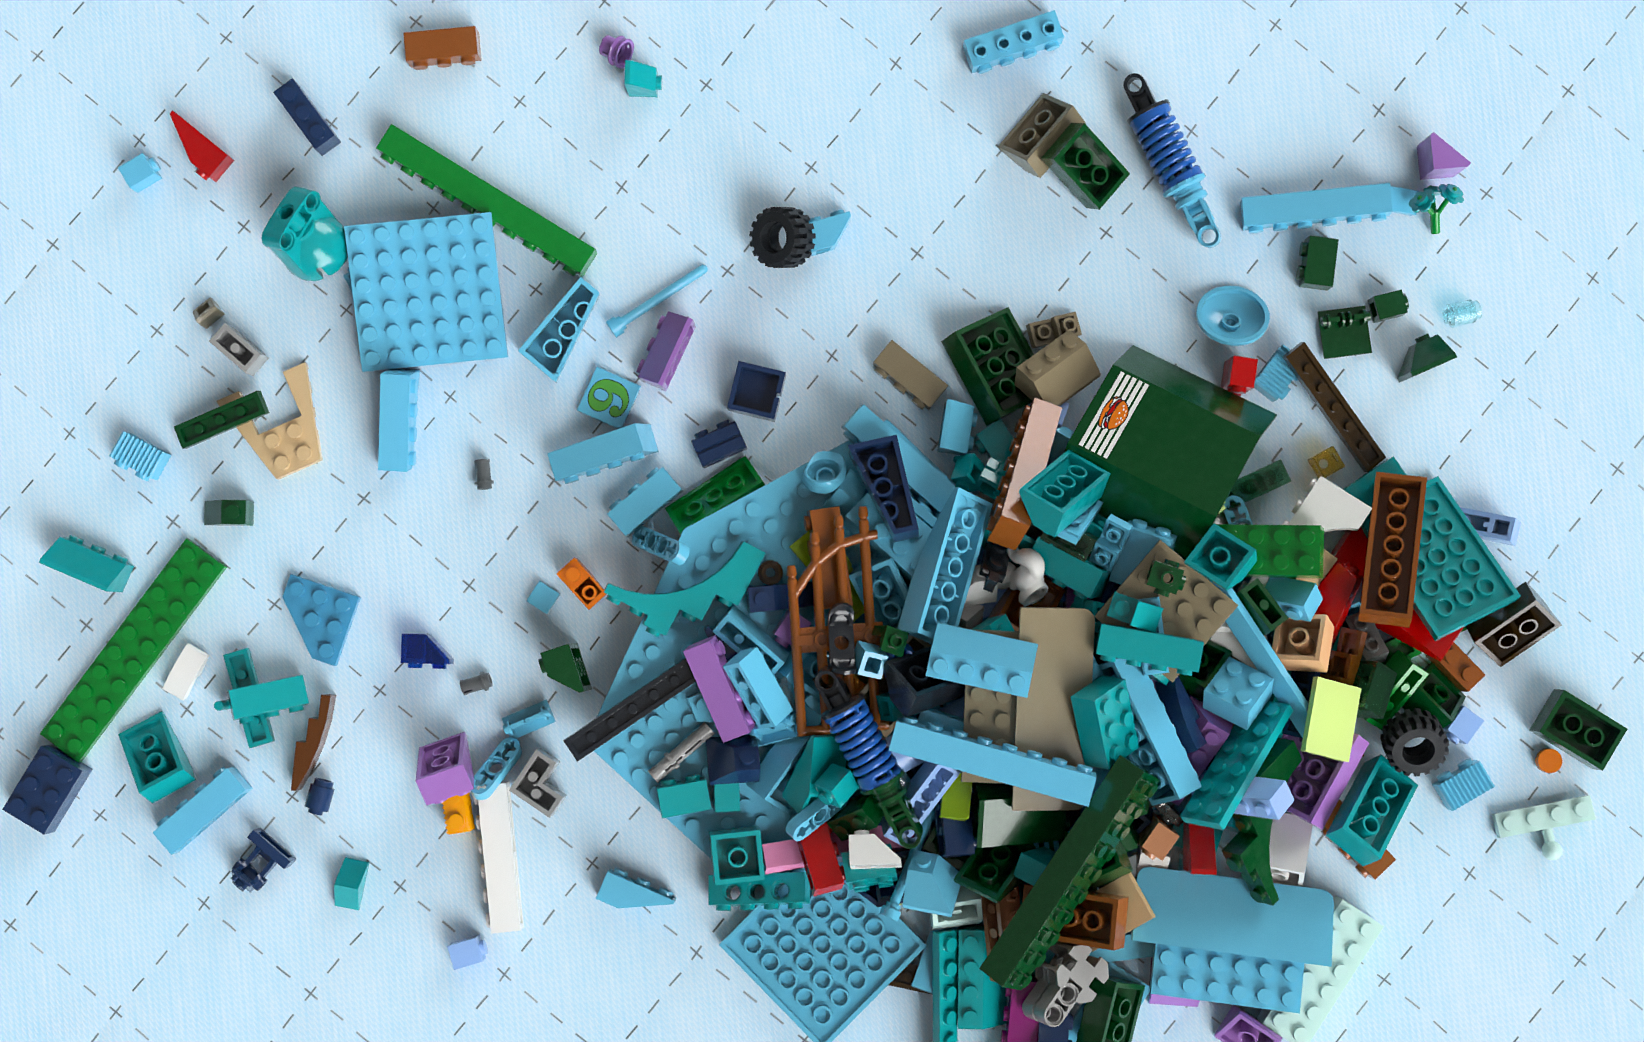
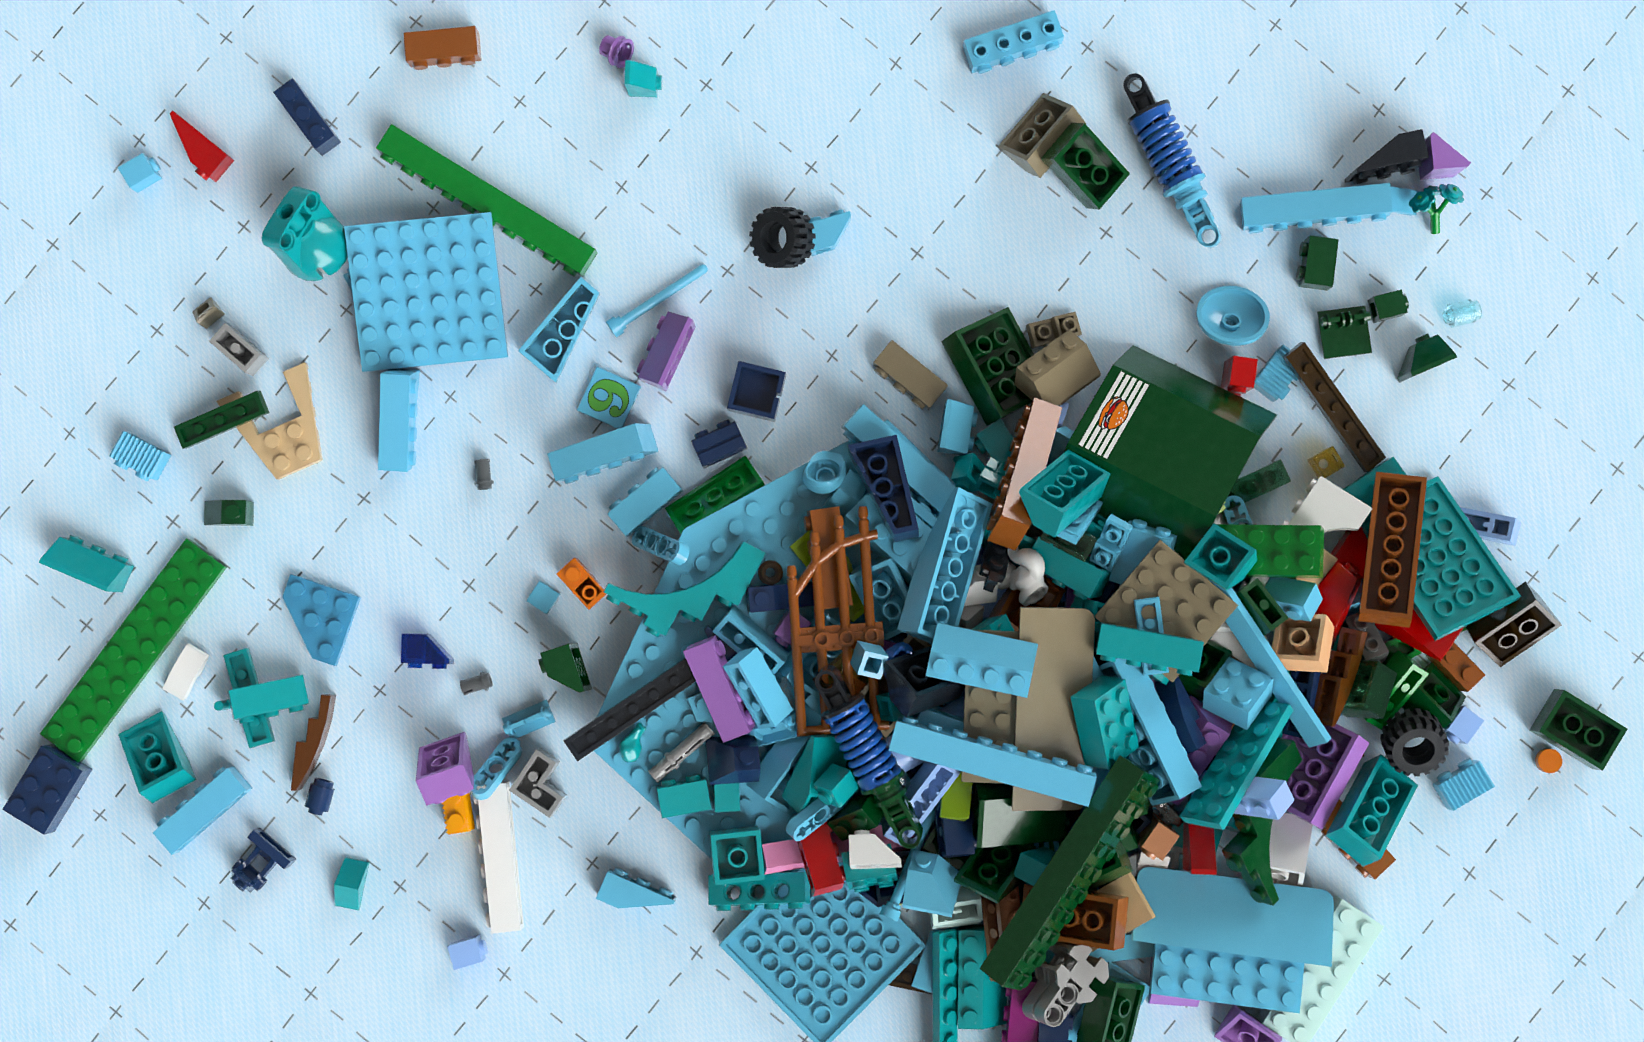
(631, 746): none -> teal animal
(841, 624): black piece -> none
(891, 639): dark green bracket -> none
(1135, 612): teal slope -> none
(1157, 572): dark green brick -> none
(1331, 719): yellowish green tile -> none
(1399, 155): none -> black slope
(1544, 818): light aqua plate -> none

